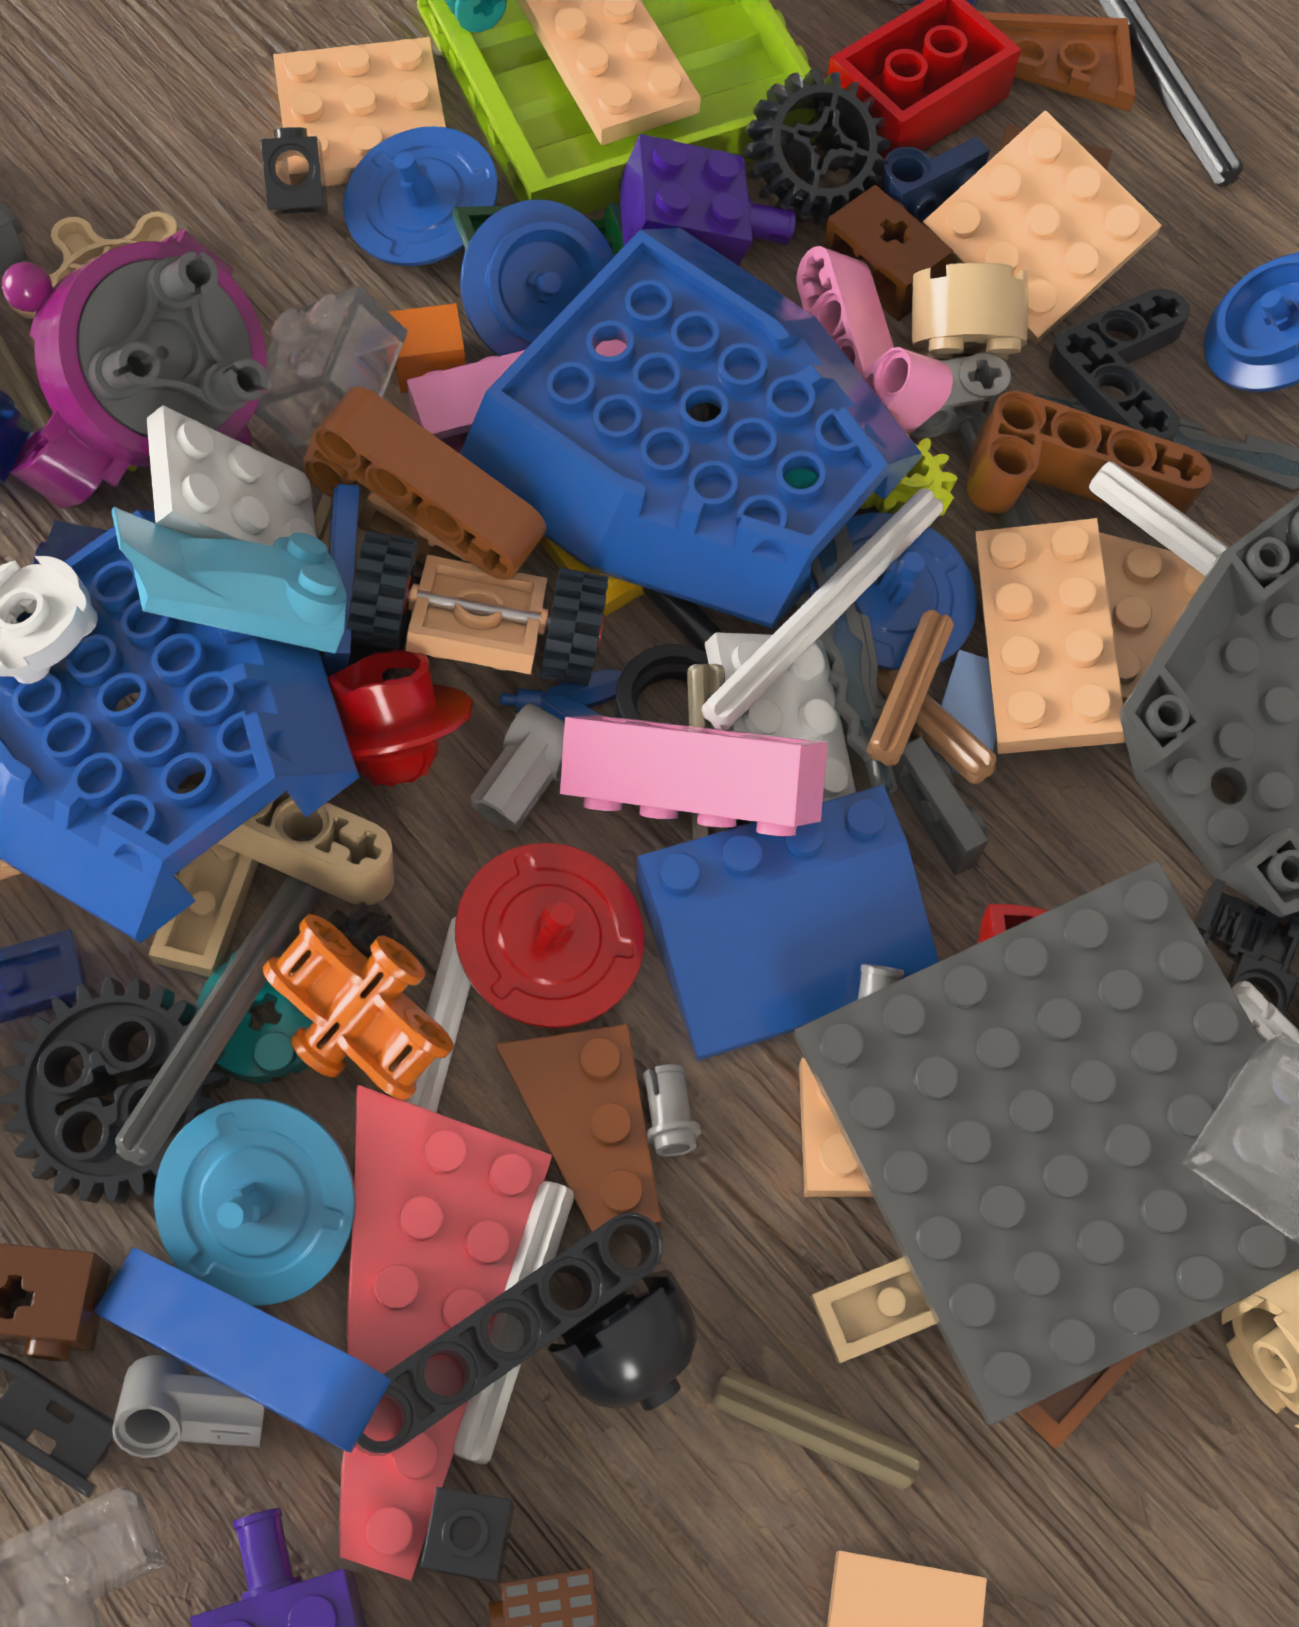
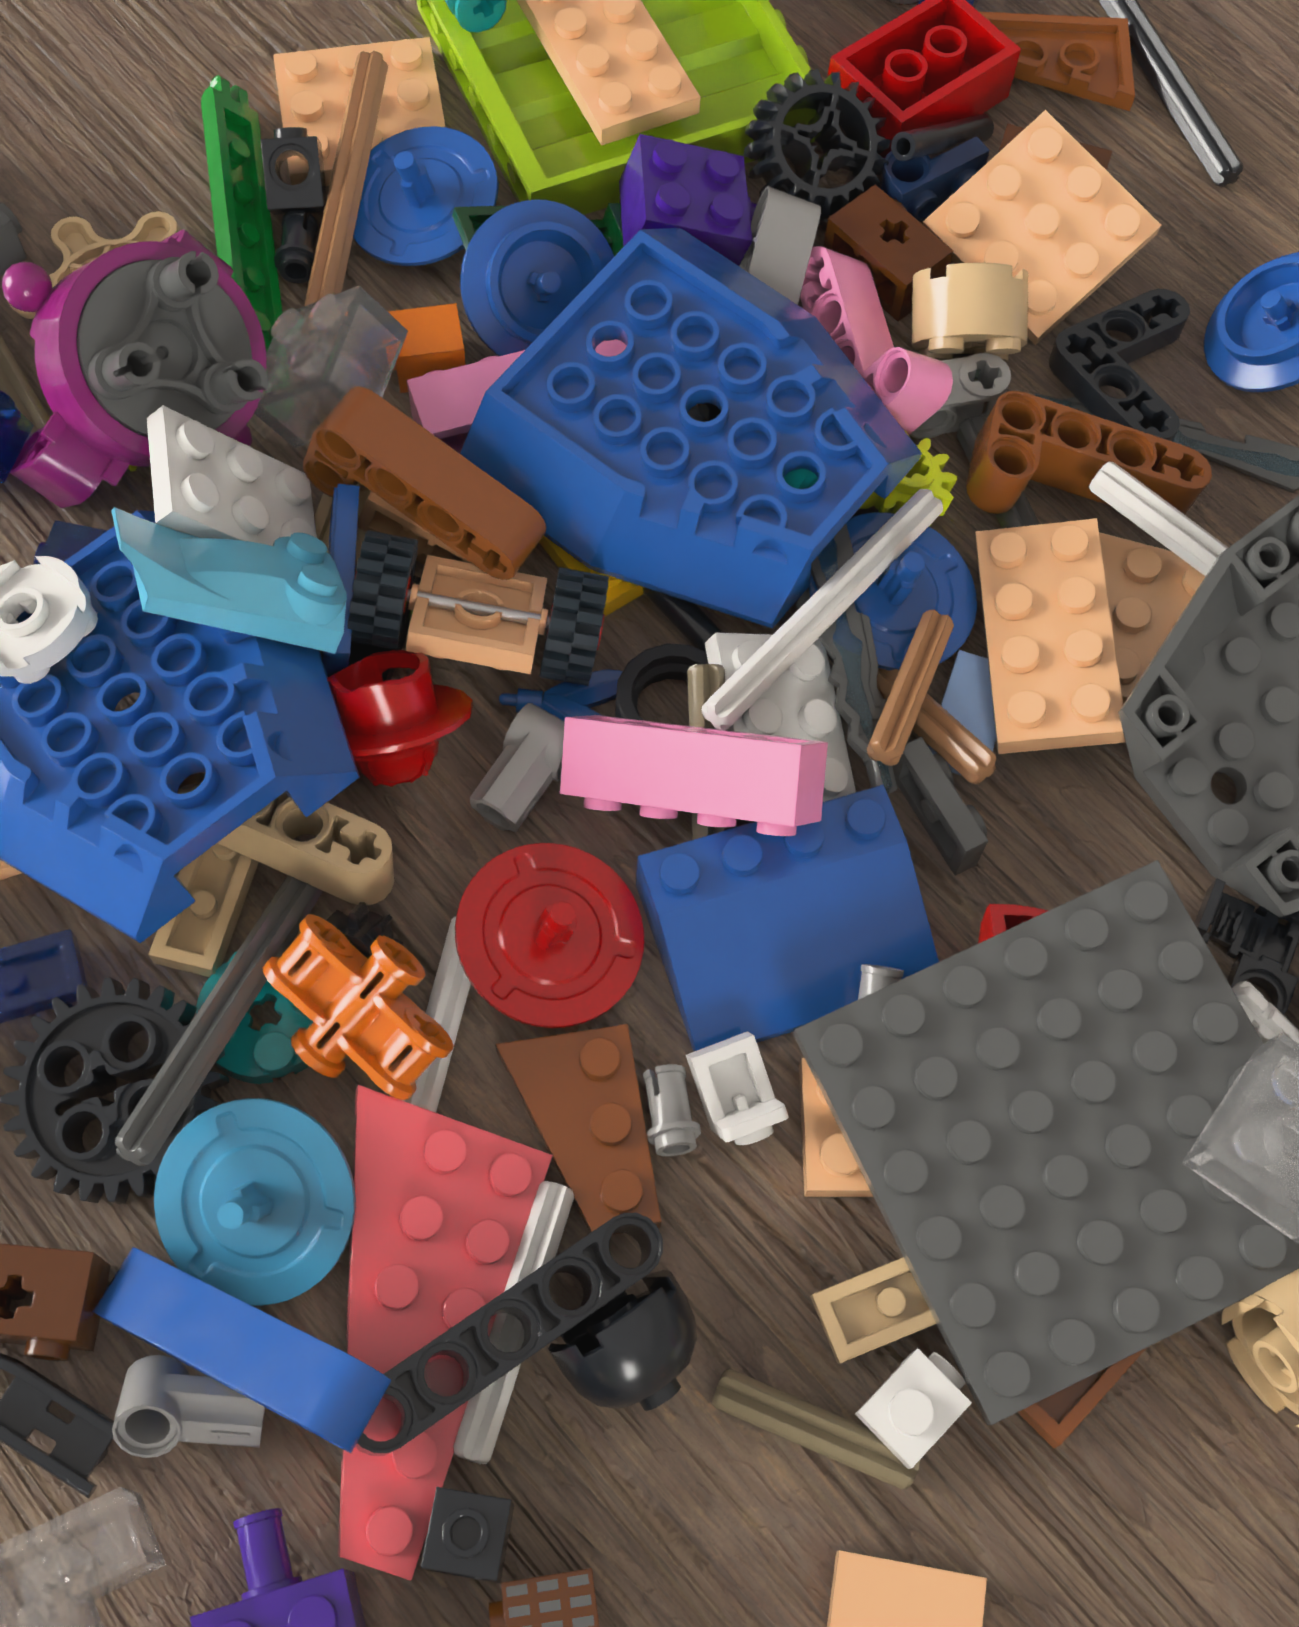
(240, 198): none -> green hinge
(296, 253): none -> black pin
(347, 177): none -> medium nougat axle
(736, 1090): none -> white bracket
(782, 241): none -> light grey beam
(915, 1406): none -> white bracket
(940, 136): none -> black piece

